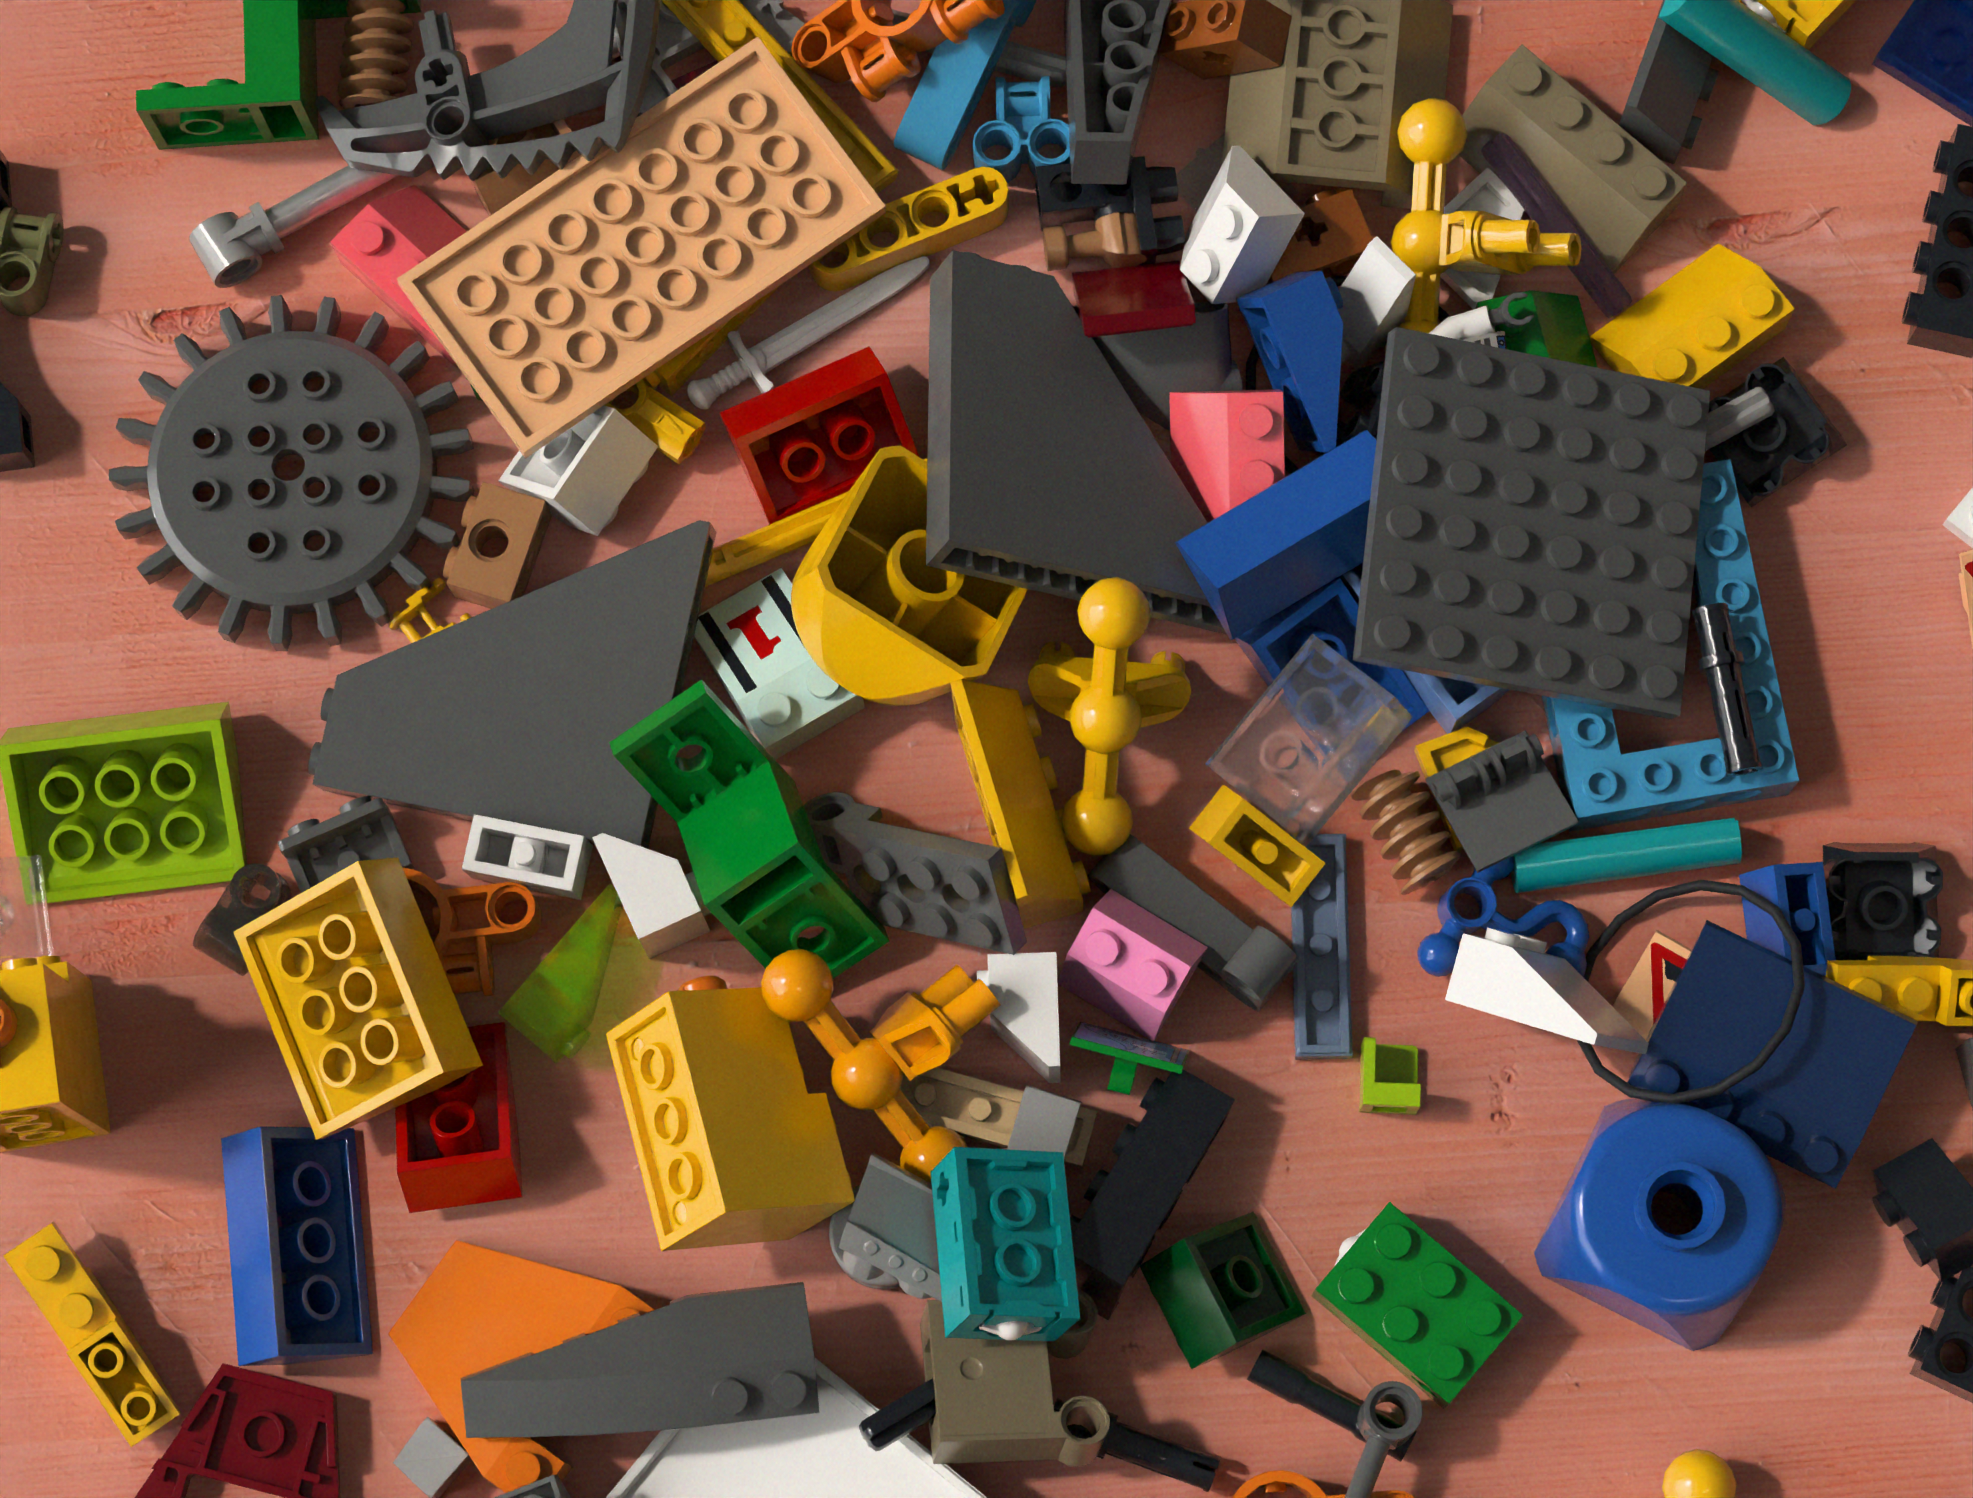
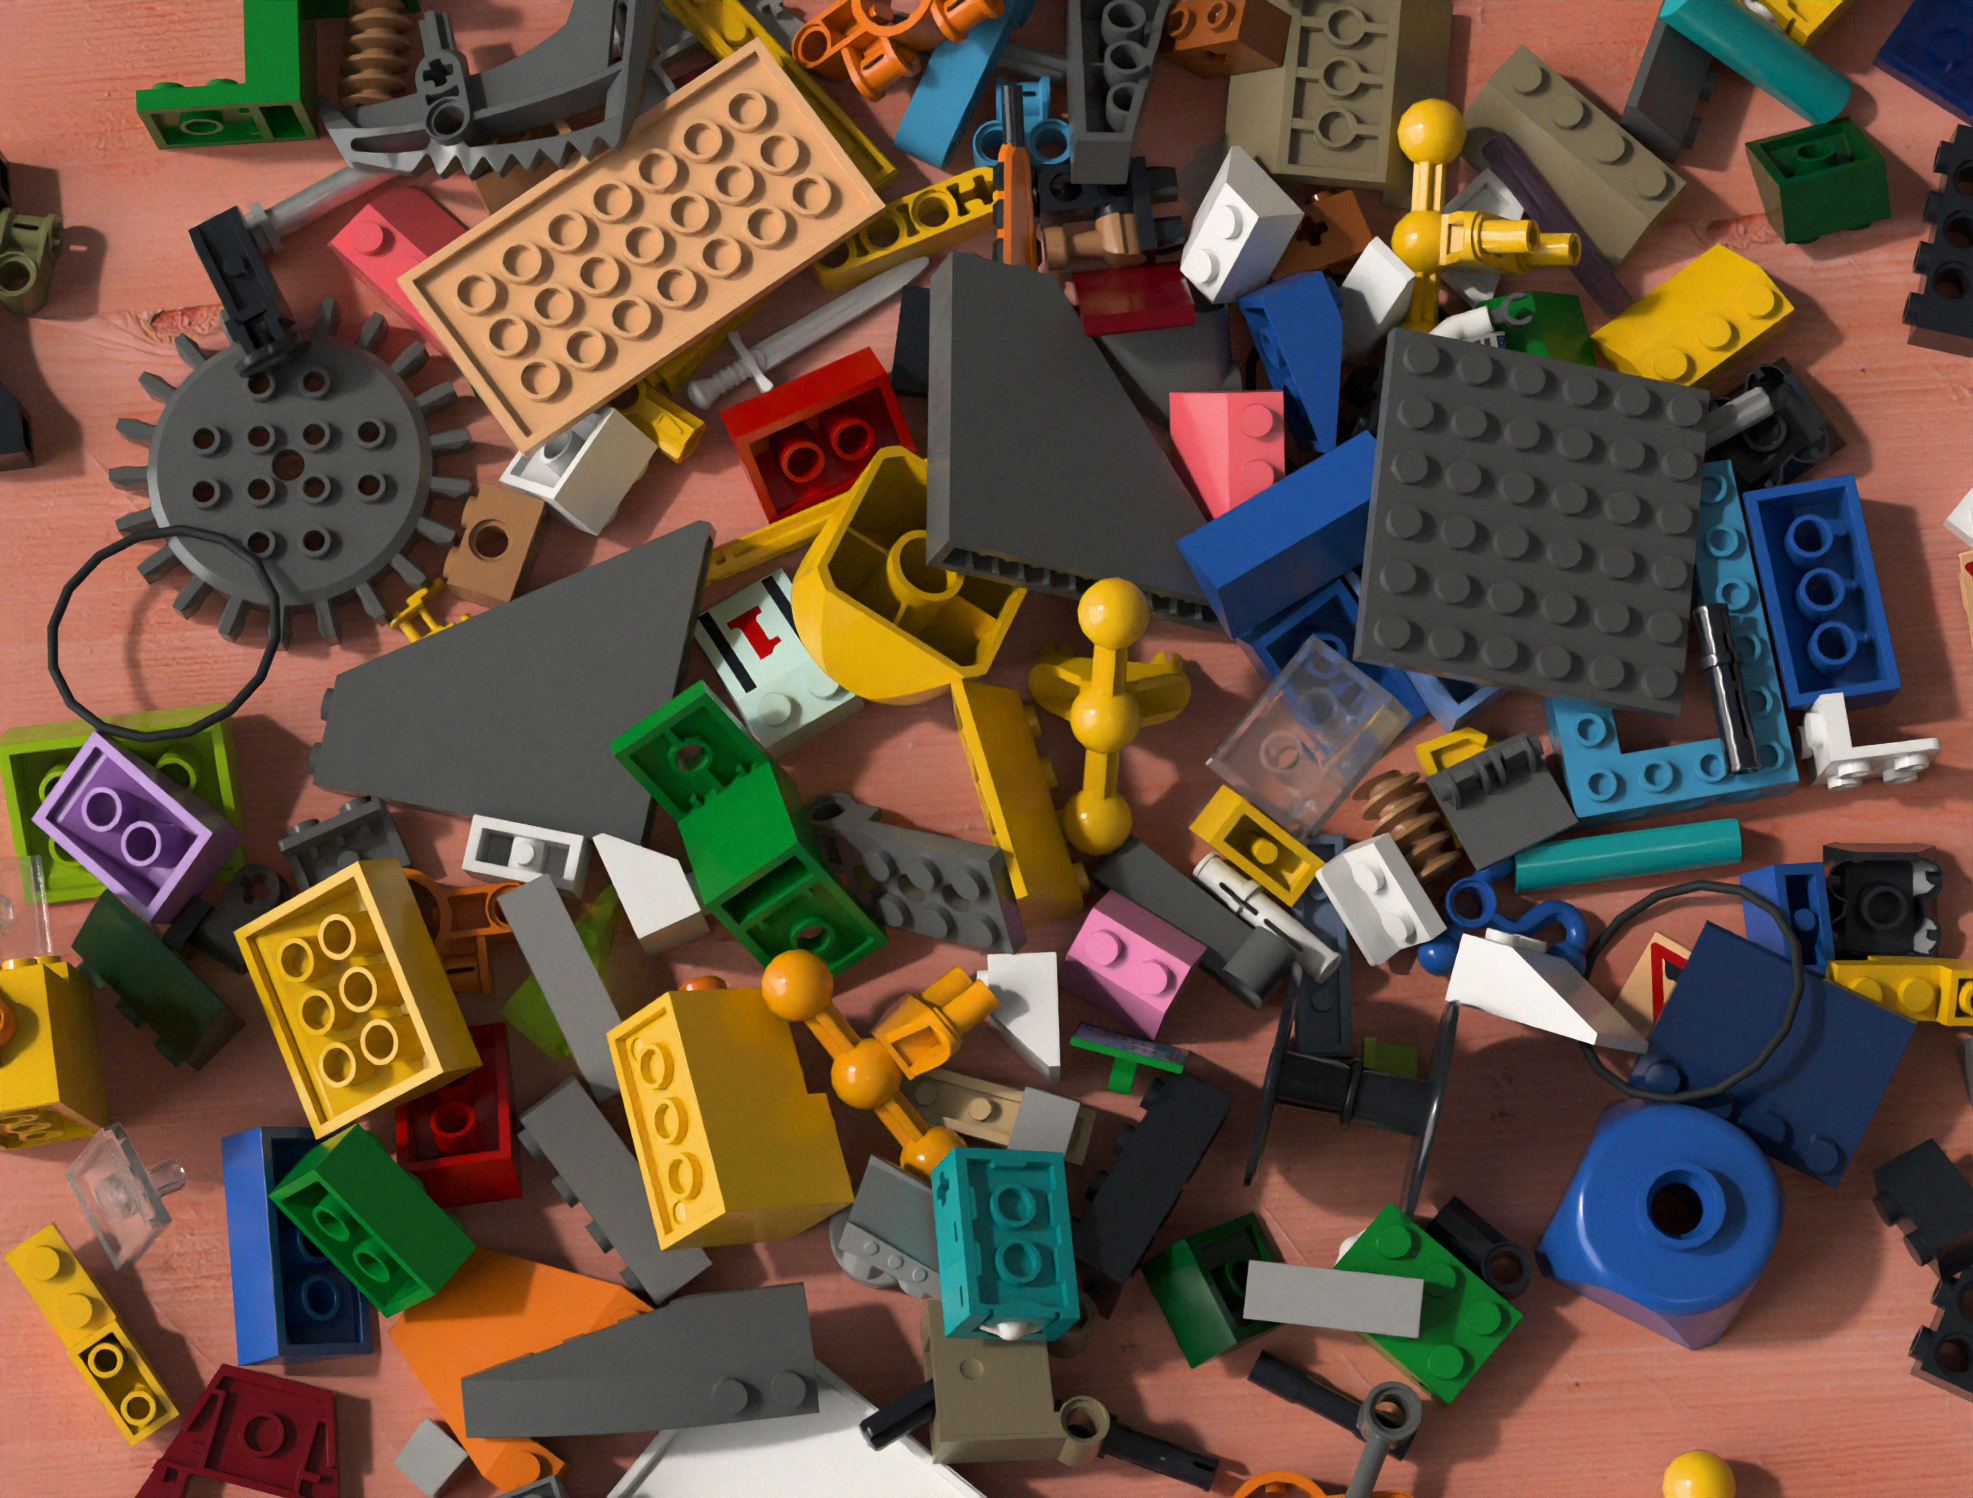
(123, 1195): none -> clear tile
(136, 829): none -> medium lavender slope
(153, 984): none -> clear green slope
(184, 928): none -> black tile
(240, 698): none -> black piece
(248, 294): none -> black piece
(373, 1220): none -> green brick
(565, 978): none -> light grey tile
(609, 1184): none -> dark grey wedge
(911, 354): none -> black tile
(1015, 178): none -> orange sword
(1249, 903): none -> white pin
(1333, 1298): none -> light grey tile
(1356, 1094): none -> black piece
(1379, 898): none -> white bracket
(1479, 1245): none -> black piece
(1819, 180): none -> dark green slope
(1822, 593): none -> blue slope
(1833, 761): none -> white bracket

